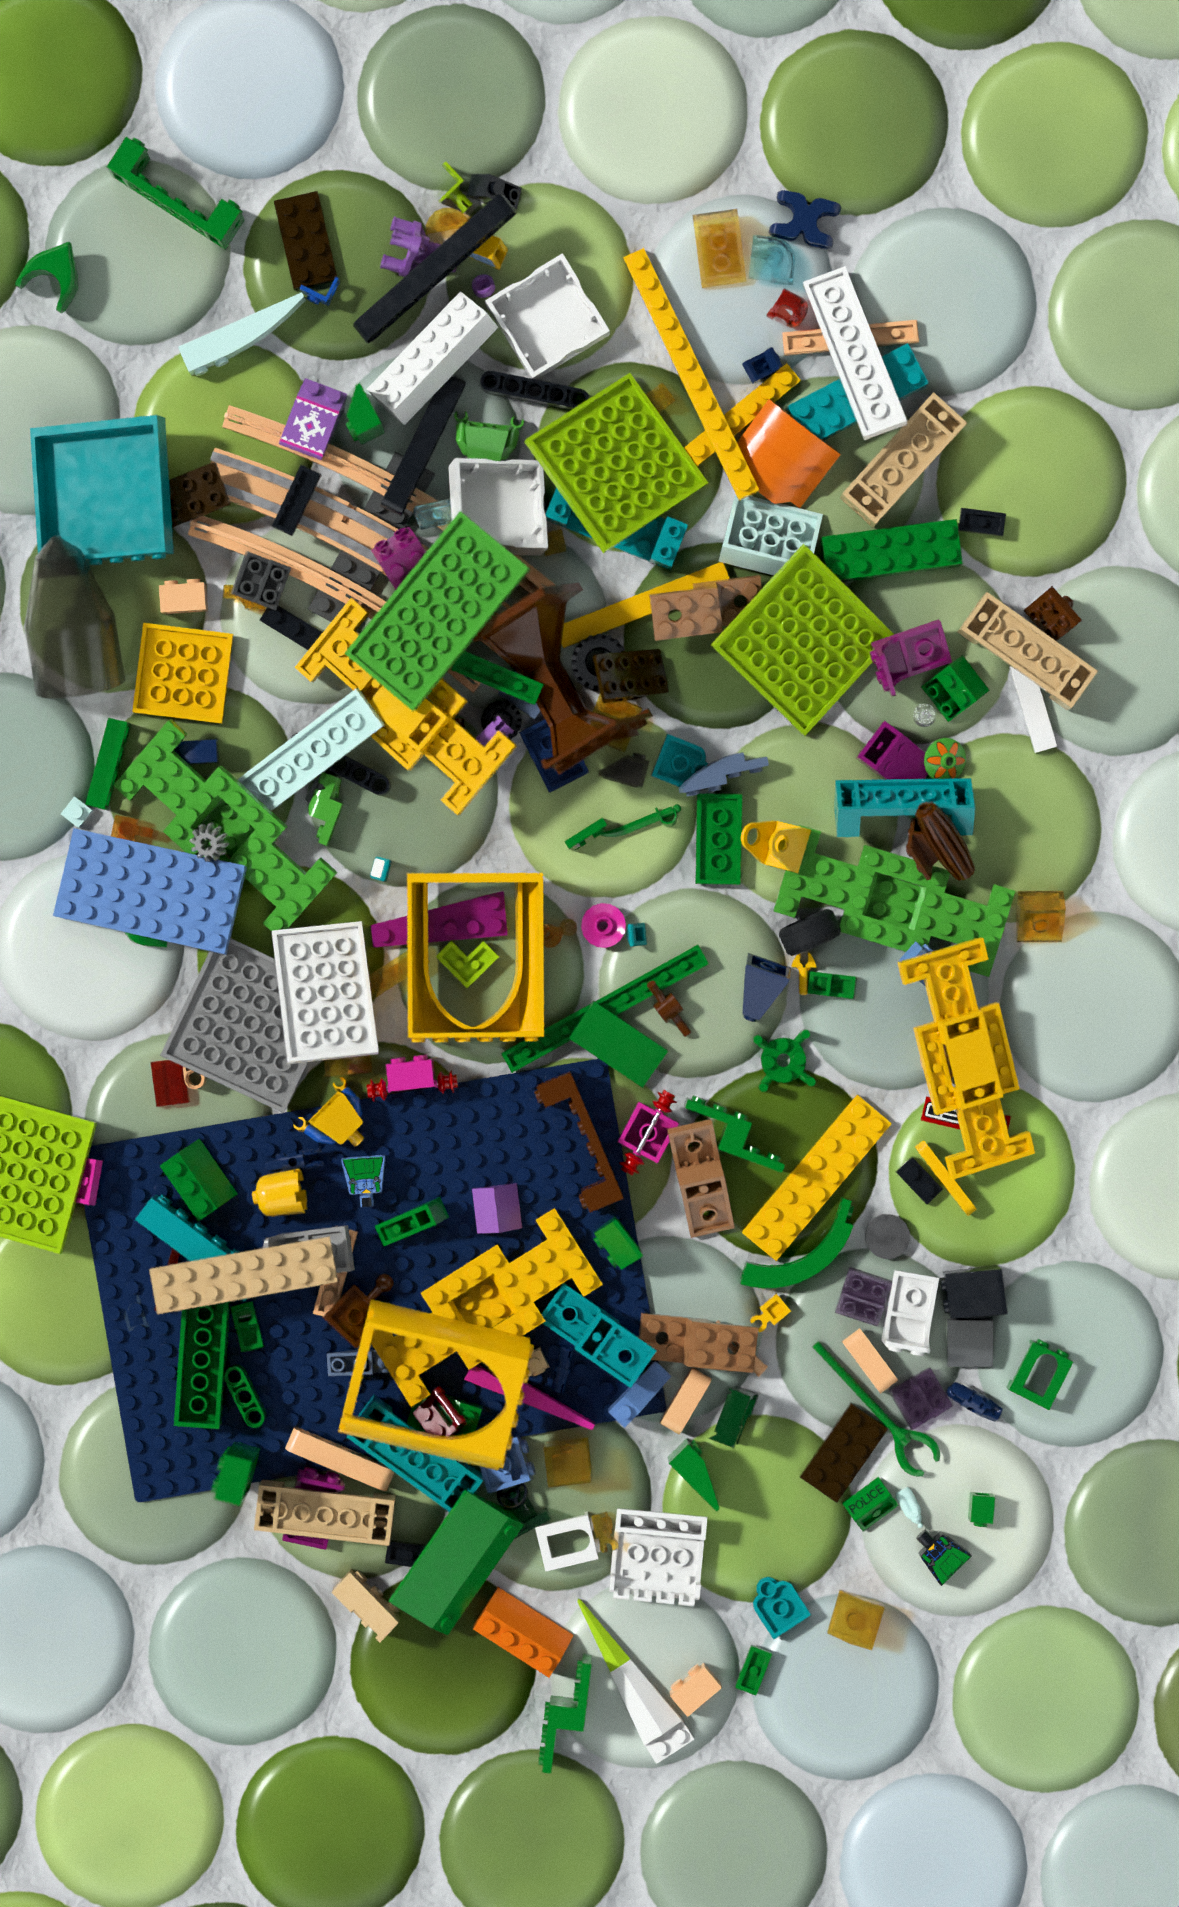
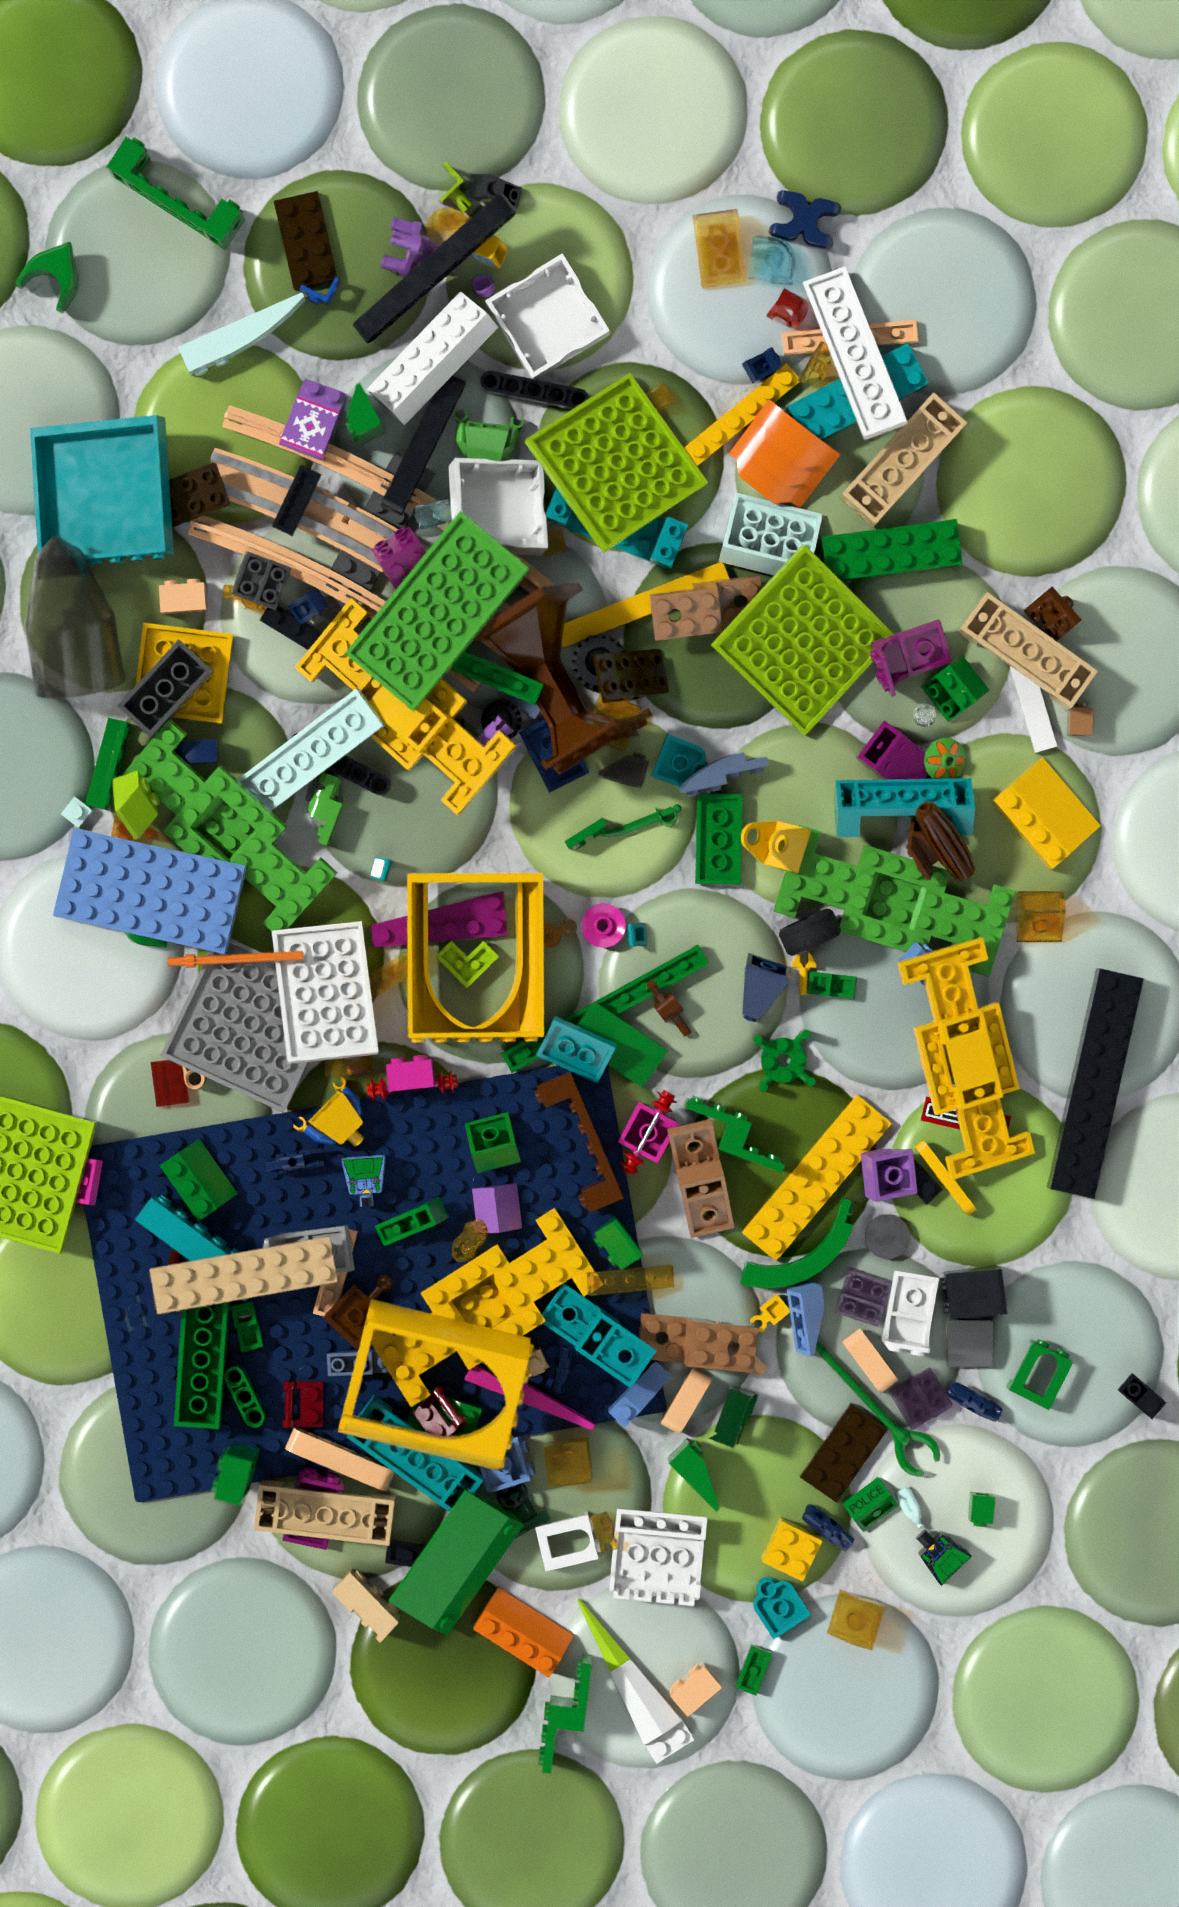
(135, 802): none -> lime slope
(165, 688): none -> dark grey brick
(192, 960): none -> orange bar
(201, 842): light grey gear -> none
(281, 1194): yellow cylinder -> none
(308, 606): none -> dark blue slope
(310, 1404): none -> dark red plate
(469, 1240): none -> clear yellow piece
(492, 1142): none -> green slope
(576, 1049): none -> teal plate
(630, 1280): none -> clear yellow tile
(691, 374): yellow plate -> none
(791, 1549): none -> yellow brick
(806, 1314): none -> medium blue slope
(818, 365): none -> clear yellow plate
(827, 1527): none -> dark blue hinge
(888, 1173): none -> medium lavender slope
(981, 522): black plate -> none
(1046, 813): none -> yellow slope
(1080, 720): none -> medium nougat brick
(1095, 1083): none -> black brick
(1141, 1396): none -> black slope

